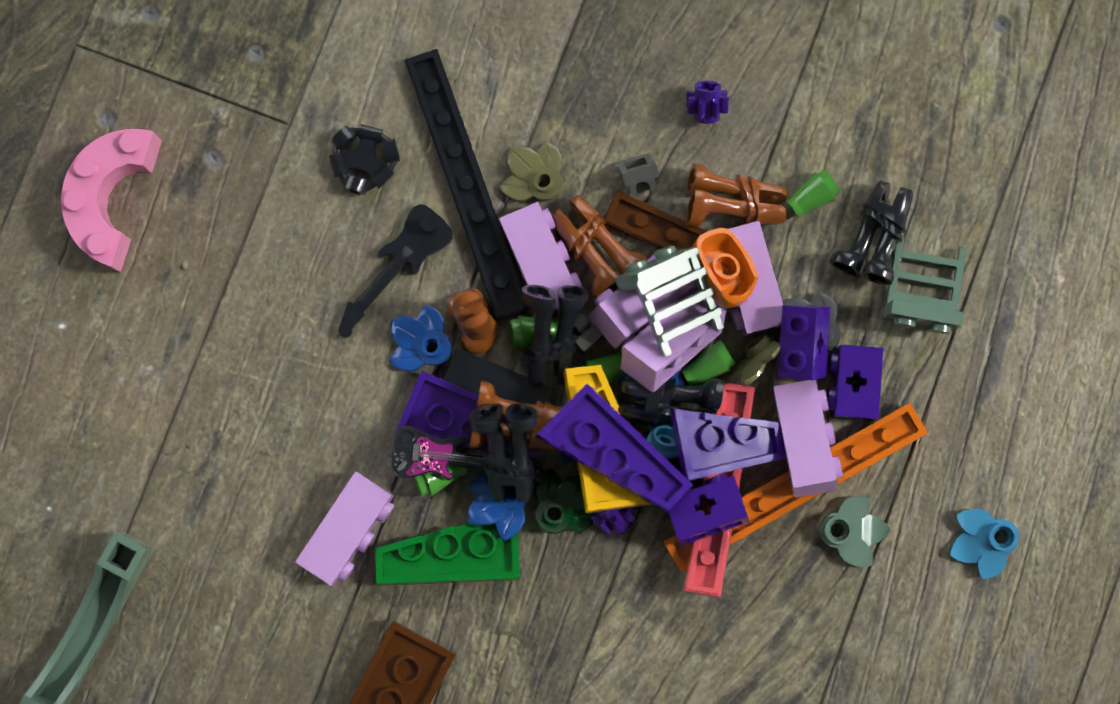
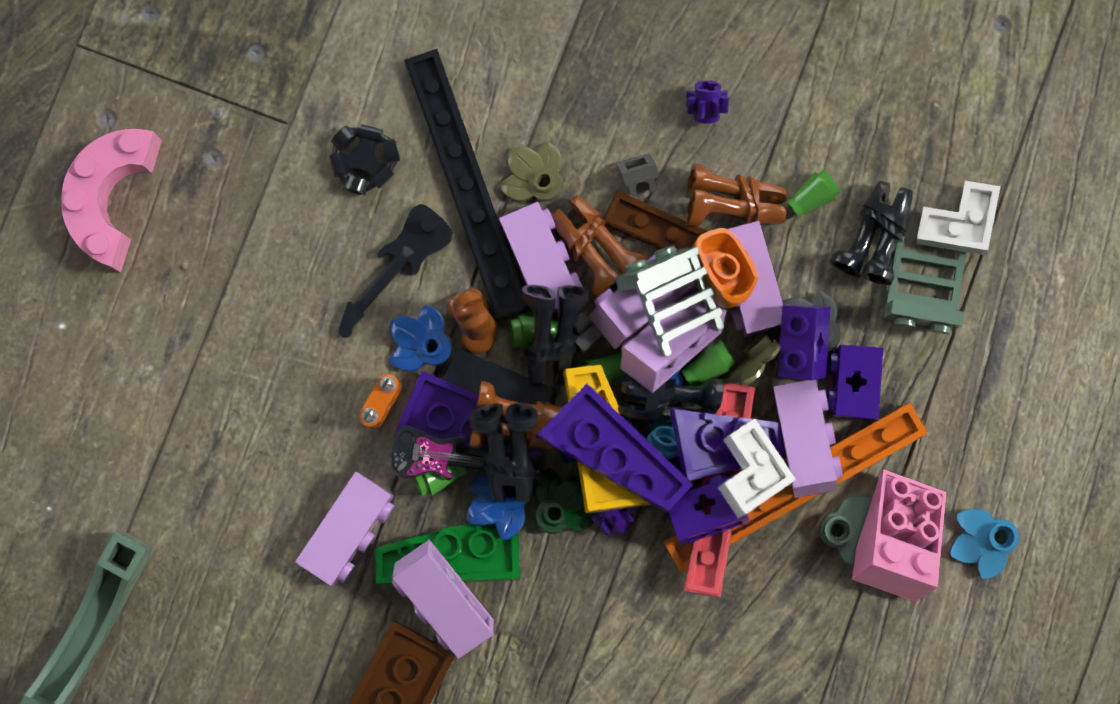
(380, 401): none -> orange piece
(442, 599): none -> lavender brick
(762, 467): none -> white plate
(901, 538): none -> bright pink slope
(962, 230): none -> white plate

